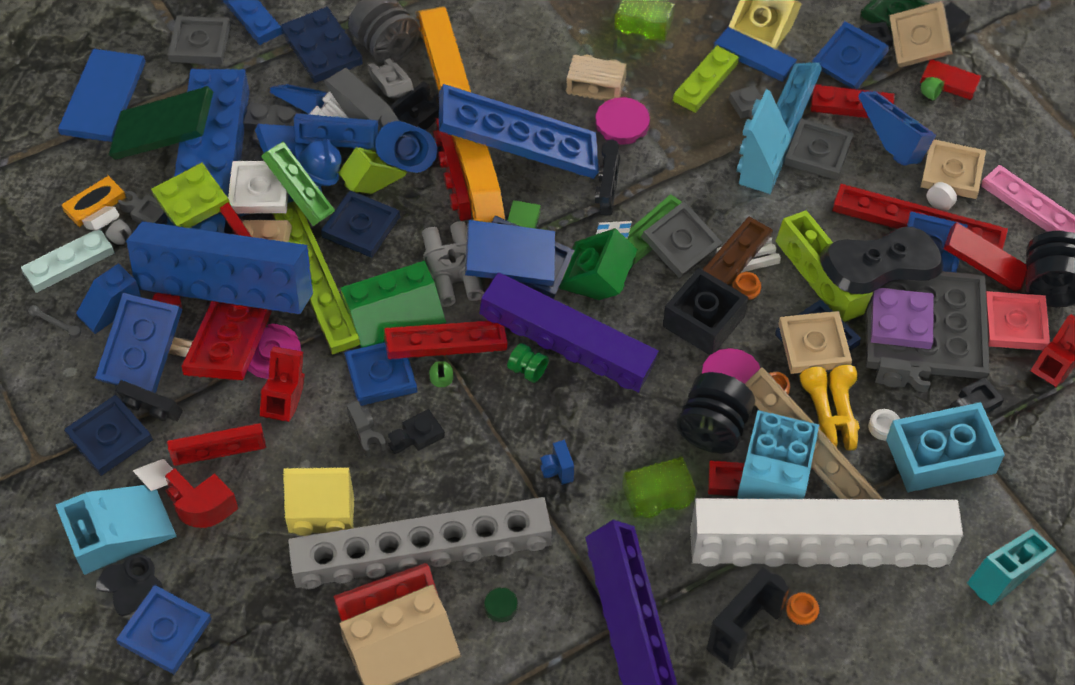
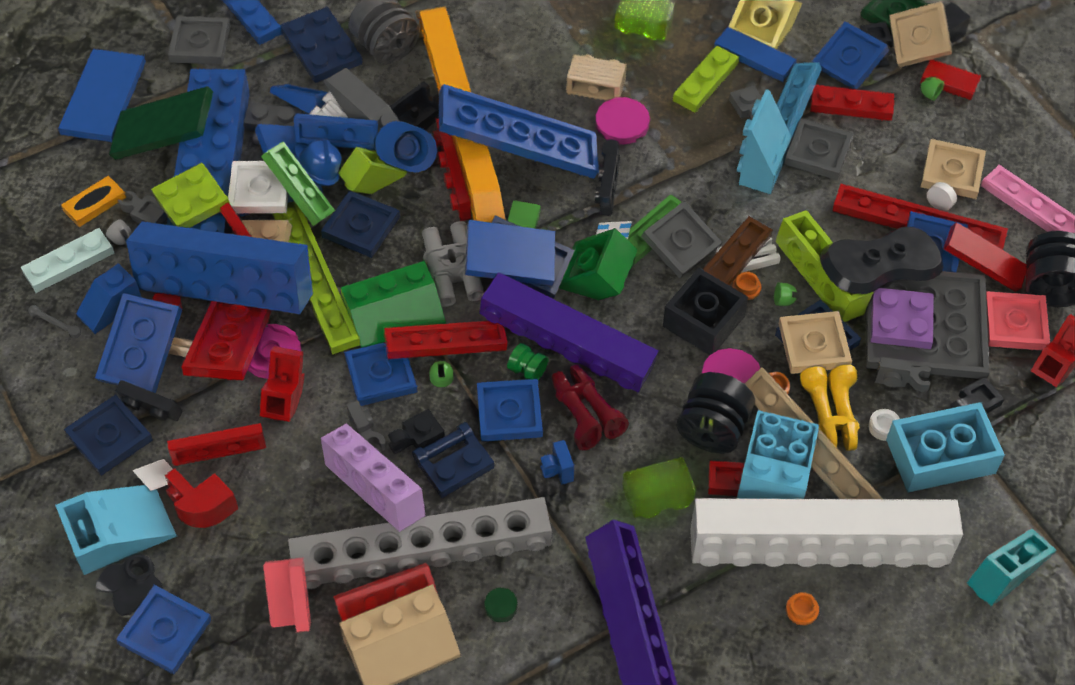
(101, 218): white tile -> none
(287, 593): none -> coral panel
(318, 500): light yellow slope -> none
(373, 477): none -> lavender brick
(390, 78): light grey hinge -> none
(458, 467): none -> dark blue plate
(509, 410): none -> blue plate
(588, 429): none -> dark red piece
(764, 592): black panel -> none
(783, 294): none -> bright green hinge
(896, 129): blue slope -> none

